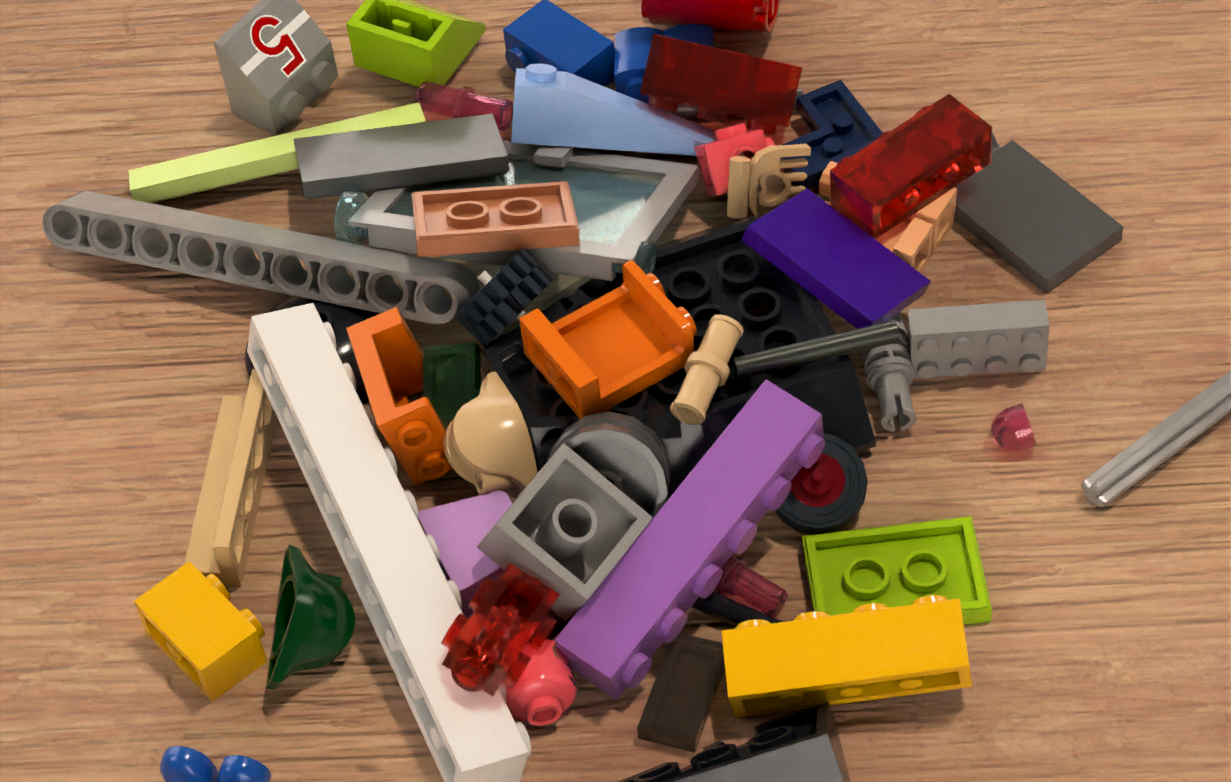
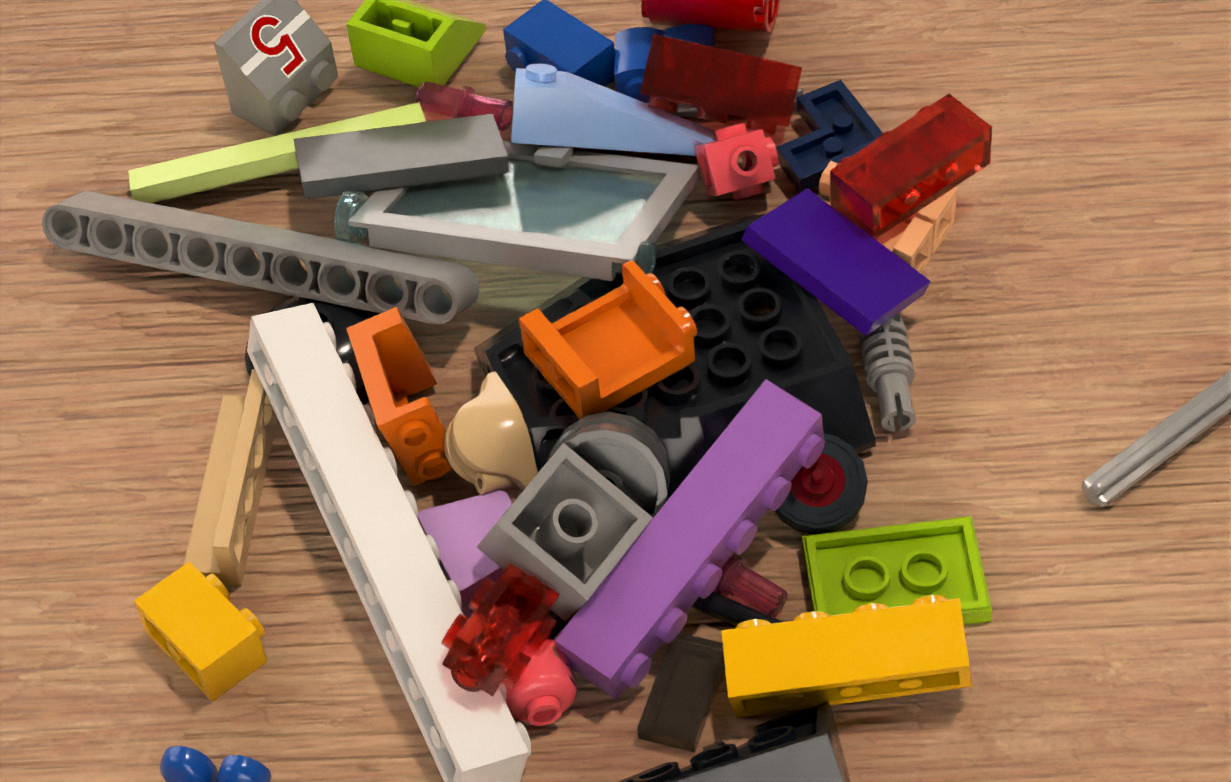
(310, 620): dark green hat -> none
(451, 377): clear green tile -> none
(494, 219): nougat tile -> none
(503, 297): black wheel -> none
(706, 369): tan pin -> none
(760, 183): tan piece -> none
(816, 349): pearl dark grey bar -> none
(978, 338): light grey piece -> none
(1013, 429): clear pink hinge -> none
(1033, 217): dark grey tile -> none

